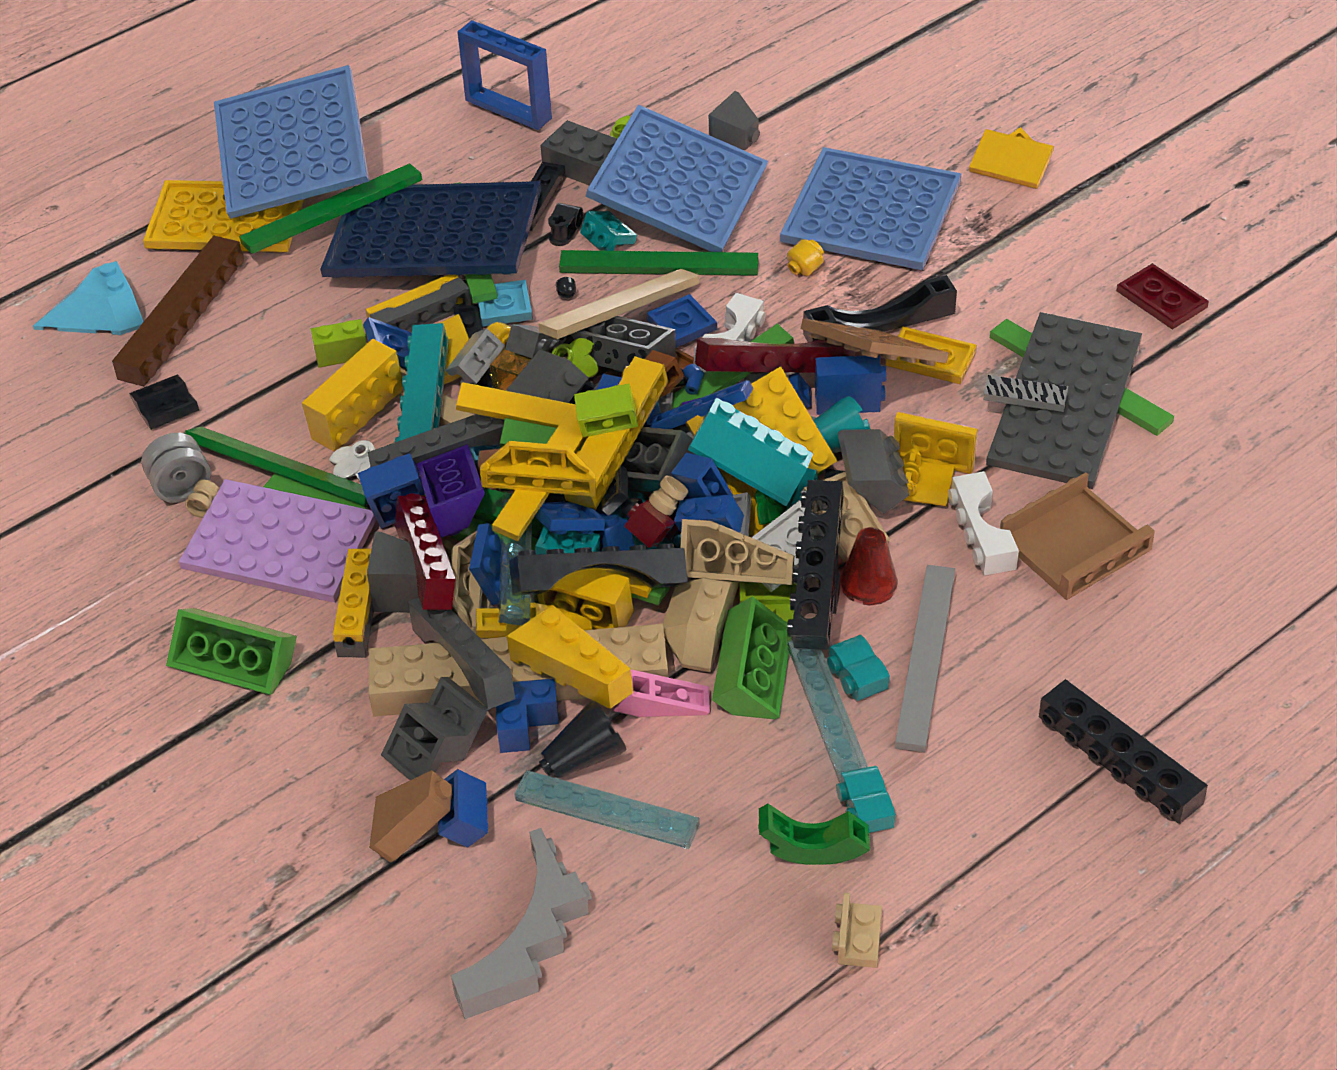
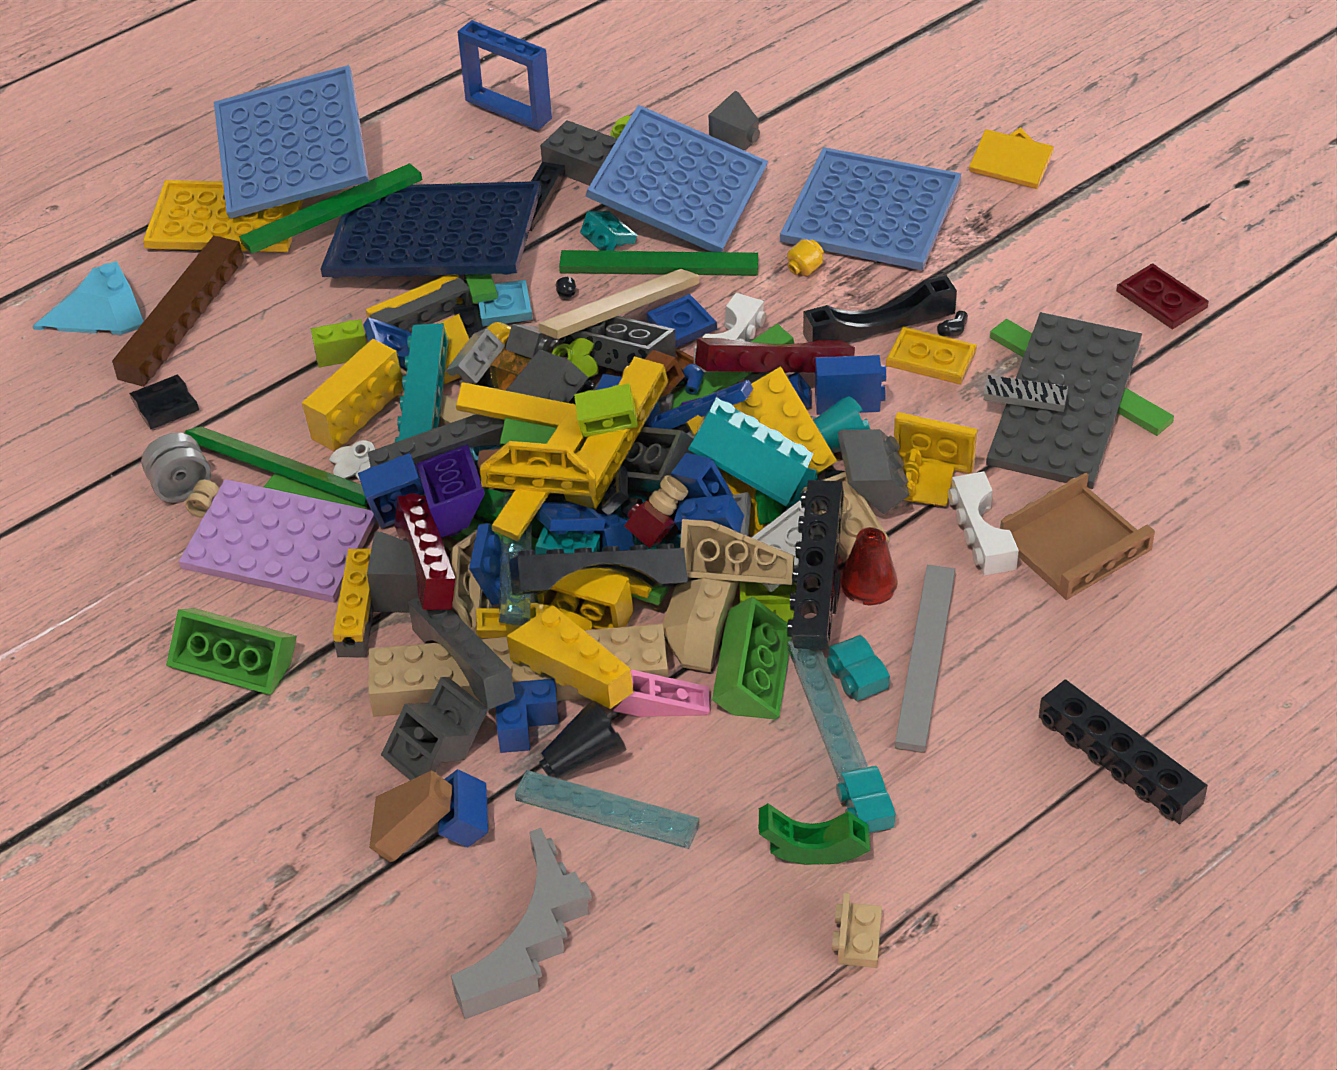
(564, 223): black piece -> none
(874, 342): medium nougat plate -> none
(954, 326): none -> black arm

